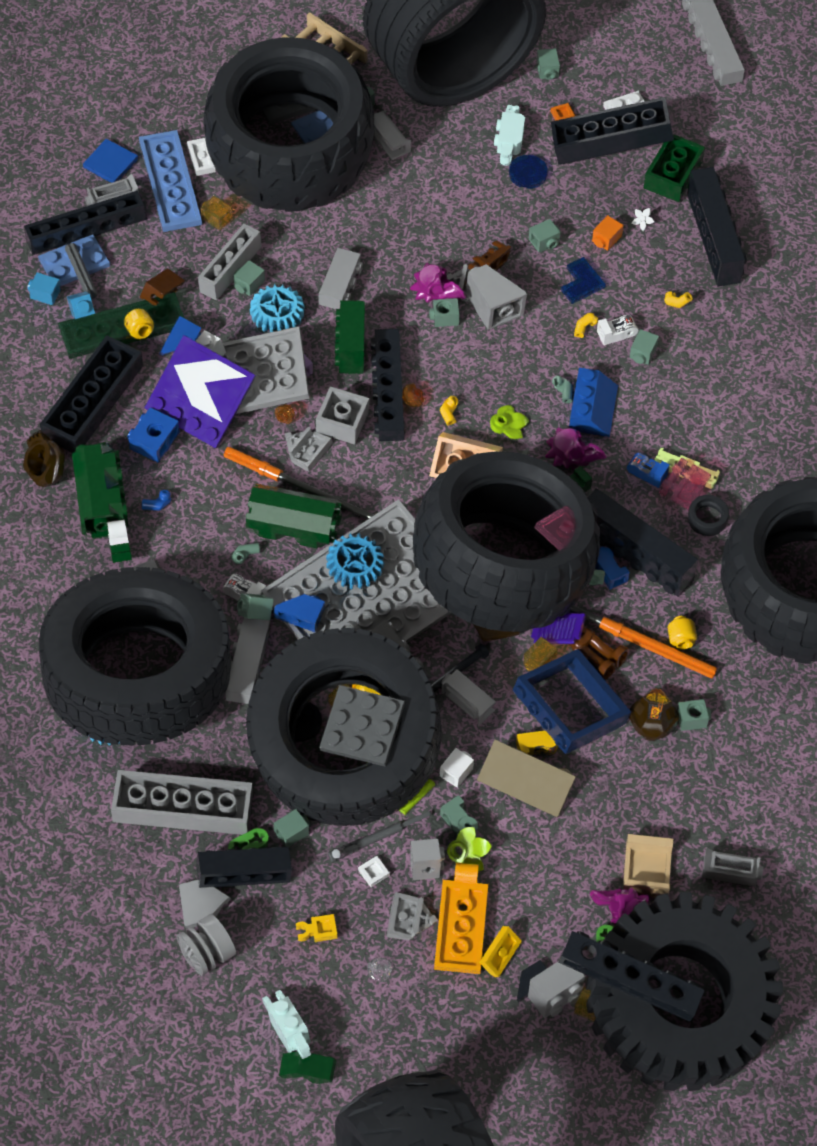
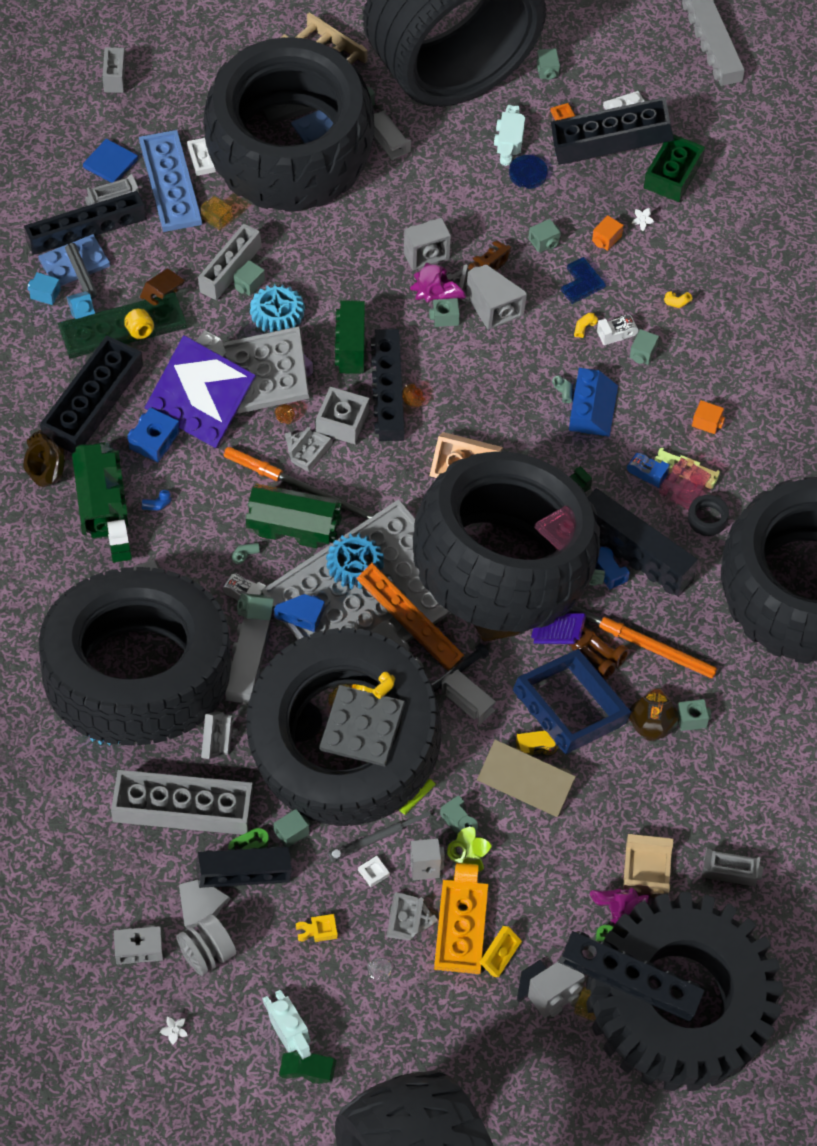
(114, 70): none -> light grey brick
(149, 949): none -> light grey brick
(174, 1029): none -> white plant
(181, 328): blue slope -> none
(217, 734): none -> light grey slope
(340, 278): light grey brick -> none
(387, 683): none -> yellow arm
(410, 617): none -> orange tile
(427, 243): none -> light grey brick
(447, 410): yellow arm -> none
(457, 767): white brick -> none
(508, 422): lime plate -> none
(539, 654): clear yellow brick -> none
(571, 451): magenta head -> none
(682, 632): yellow head -> none
(708, 417): none -> orange brick
(716, 226): black brick -> none

